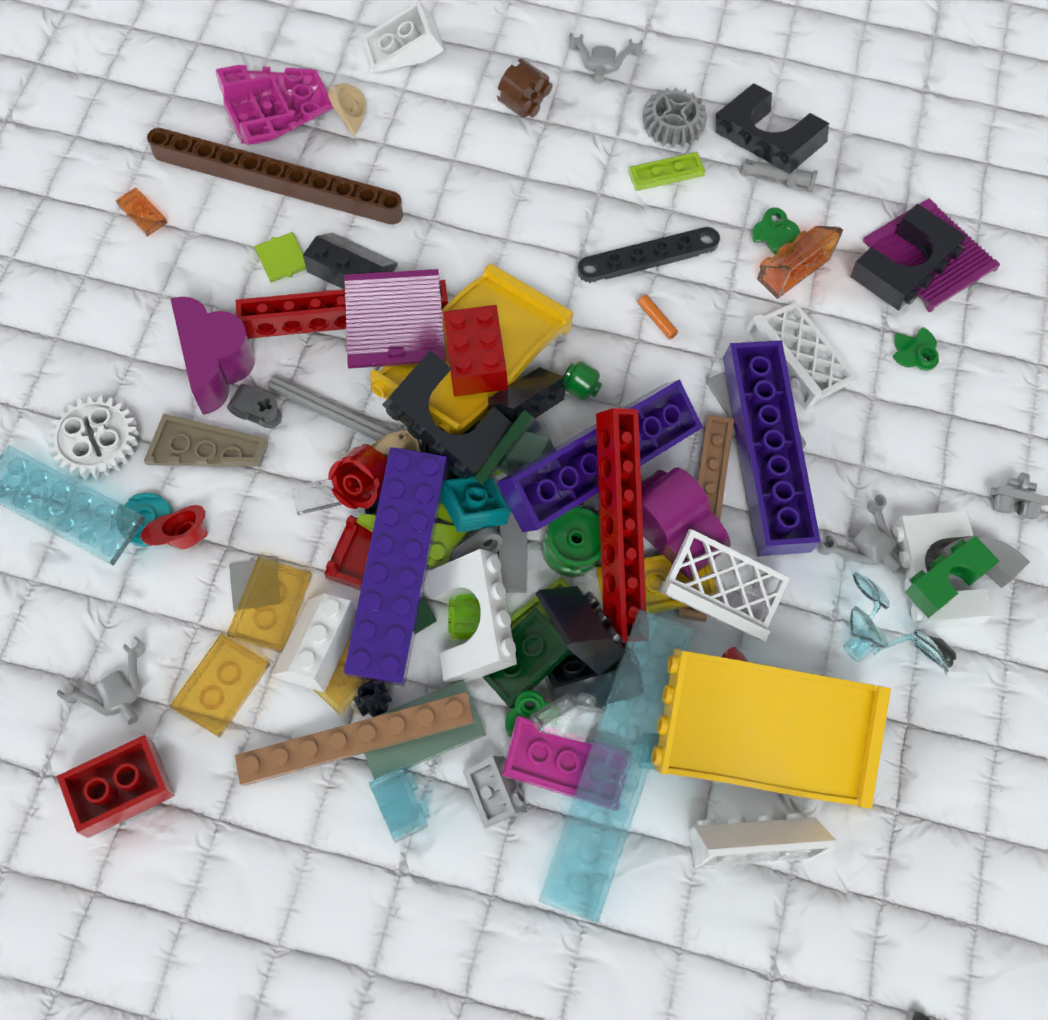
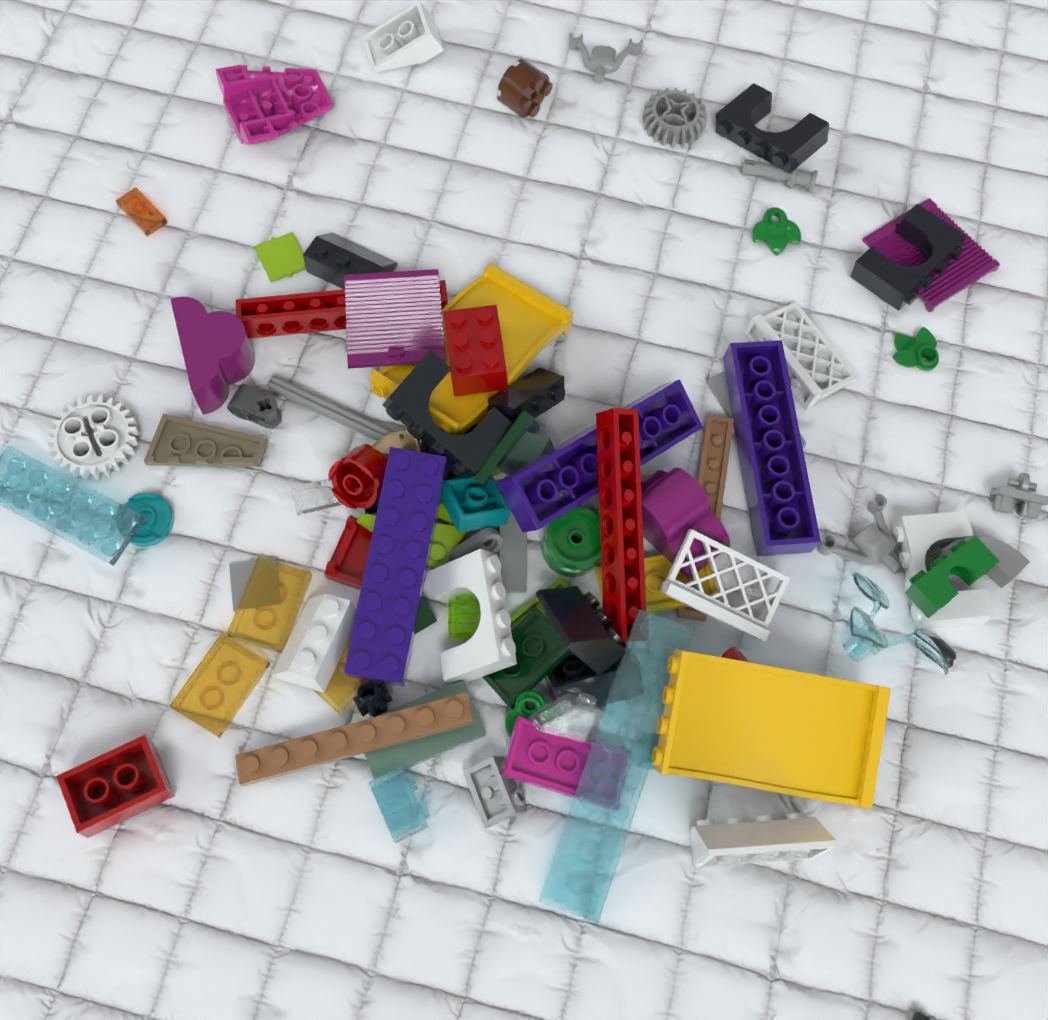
(114, 689): light grey piece -> none
(178, 529): red piece -> none
(276, 176): reddish brown beam -> none
(349, 104): tan piece -> none
(582, 380): green head -> none
(648, 254): black plate -> none
(657, 317): orange piece -> none
(666, 171): lime tile -> none
(798, 259): clear orange slope -> none

